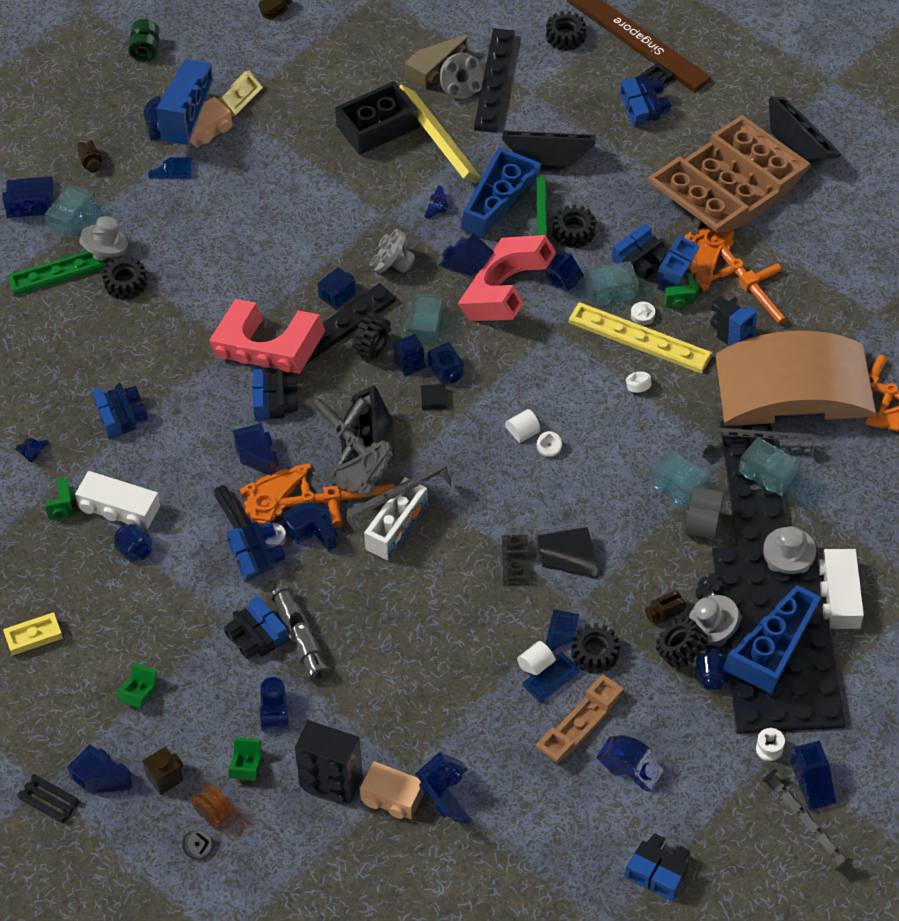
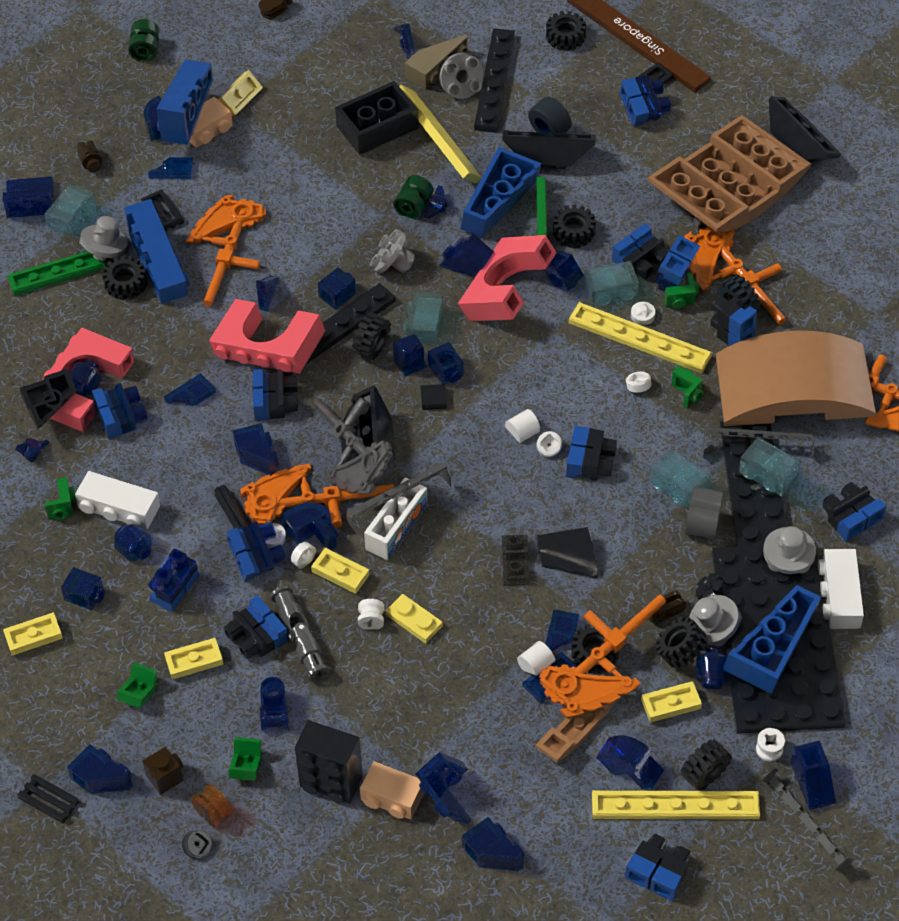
(47, 396): none -> black slope
(83, 589): none -> clear blue brick
(85, 377): none -> clear blue head
(107, 354): none -> coral arch
(156, 251): none -> blue wedge
(169, 223): none -> black tile
(173, 580): none -> clear blue hips
(191, 392): none -> clear blue tile
(193, 658): none -> light yellow plate
(224, 216): none -> orange bar
(265, 291): none -> clear blue tile
(303, 555): none -> white tile
(340, 570): none -> light yellow plate
(371, 614): none -> white wheel
(406, 41): none -> clear blue tile
(413, 197): none -> dark green wheel
(414, 618): none -> light yellow plate
(491, 848): none -> clear blue slope
(549, 116): none -> black wheel
(586, 453): none -> black hips
(590, 692): none -> orange bar
(671, 701): none -> light yellow plate
(675, 805): none -> light yellow tile
(687, 383): none -> green bracket
(706, 764): none -> black tyre
(741, 290): none -> black bush
(854, 512): none -> hips

